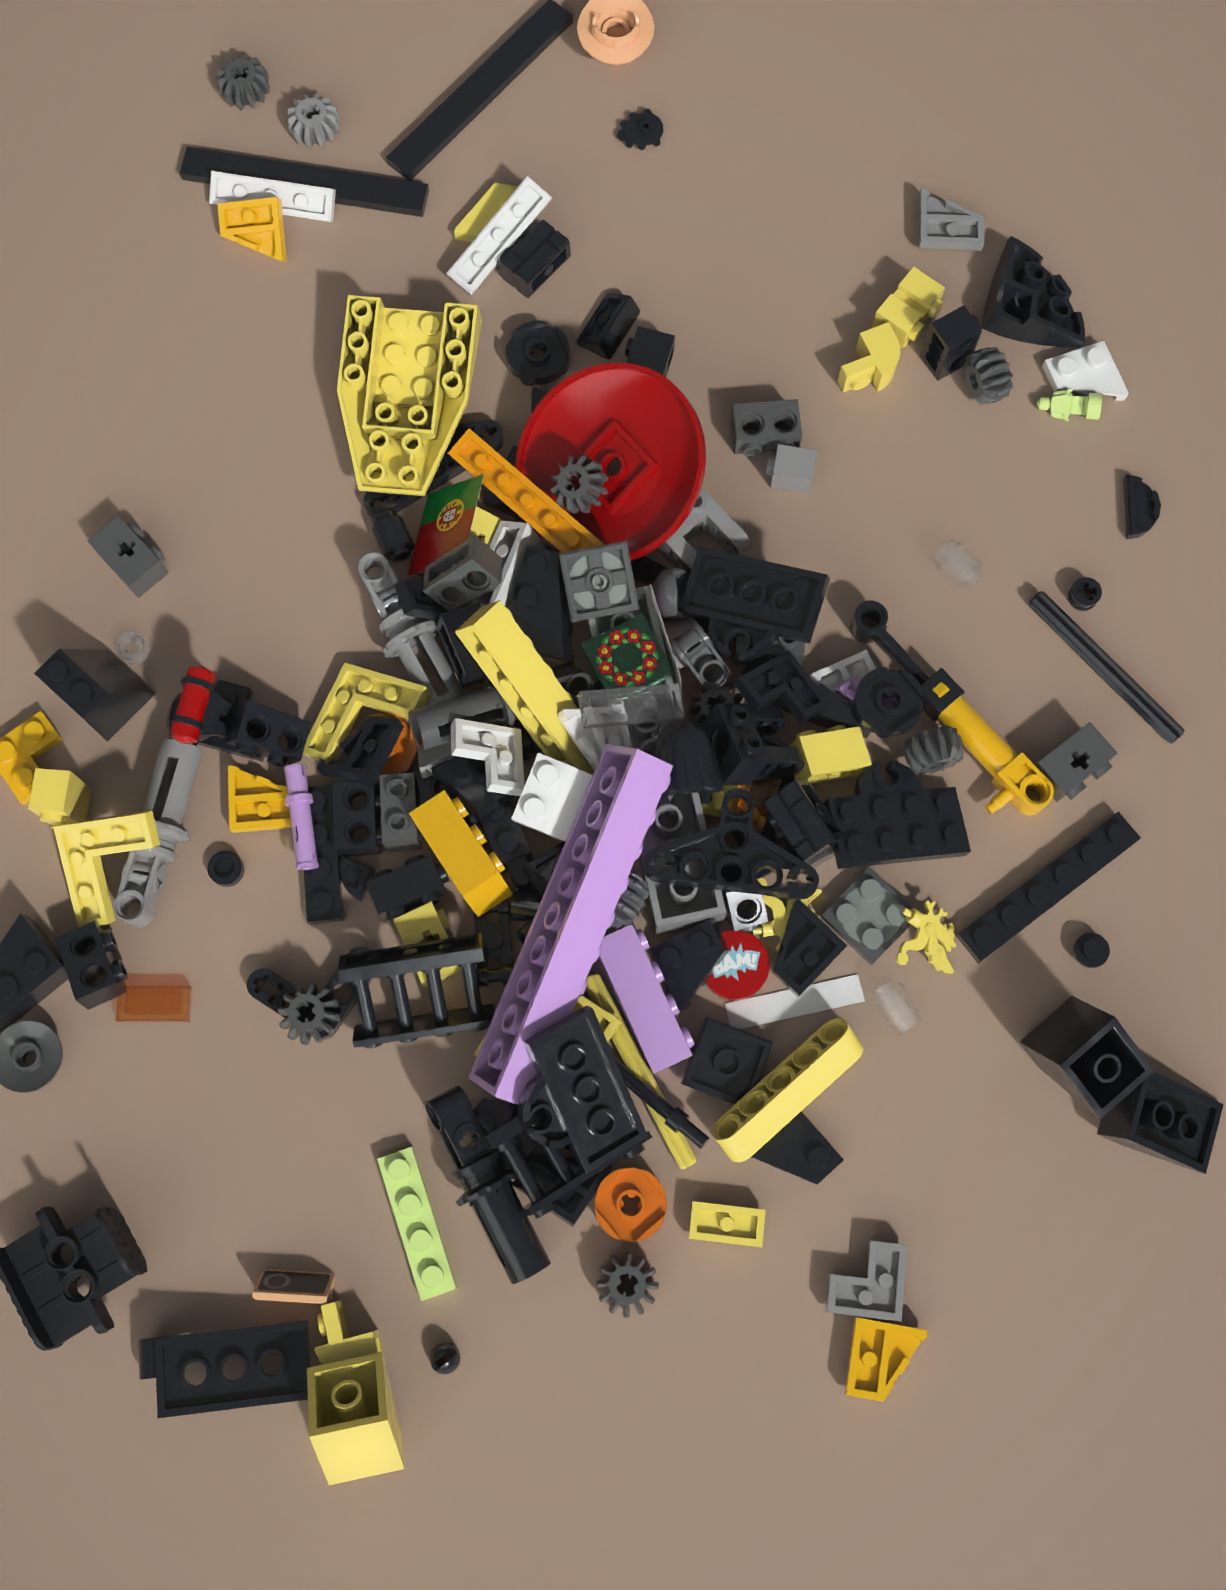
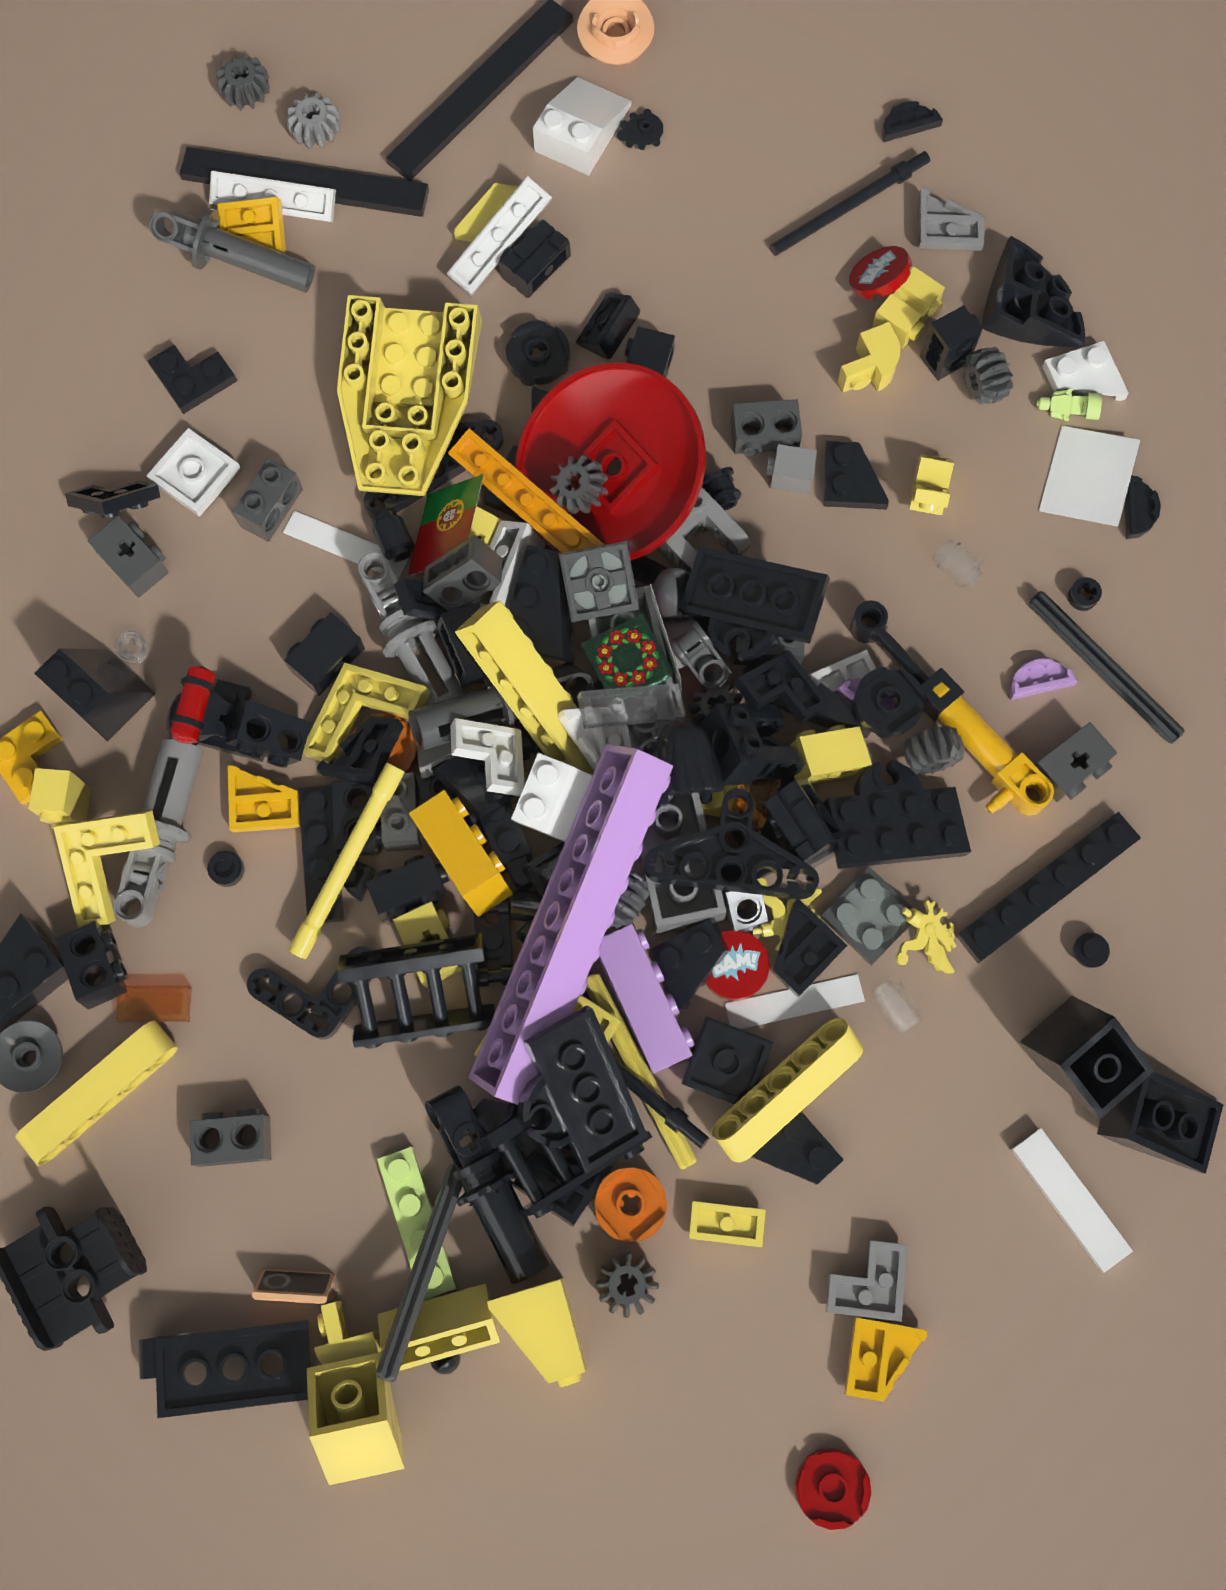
(96, 1093): none -> light yellow beam
(110, 501): none -> black plate
(189, 384): none -> black plate
(193, 472): none -> white plate
(206, 240): none -> dark grey piece
(230, 1147): none -> dark grey brick
(267, 500): none -> dark grey brick
(301, 817): lavender pin -> none
(311, 926): none -> light yellow piece
(321, 1009): dark grey gear -> none
(323, 653): none -> black brick
(335, 541): none -> white sticker
(419, 1278): none -> dark grey axle
(446, 1326): none -> light yellow brick
(544, 1329): none -> light yellow slope
(579, 125): none -> white slope
(722, 488): none -> black brick
(832, 1488): none -> red tile
(850, 478): none -> black wing
(880, 272): none -> tile
(899, 173): none -> black bar
(909, 119): none -> black tile
(931, 484): none -> light yellow brick
(1040, 677): none -> lavender tile
(1071, 1200): none -> white tile
(1089, 475): none -> white sticker

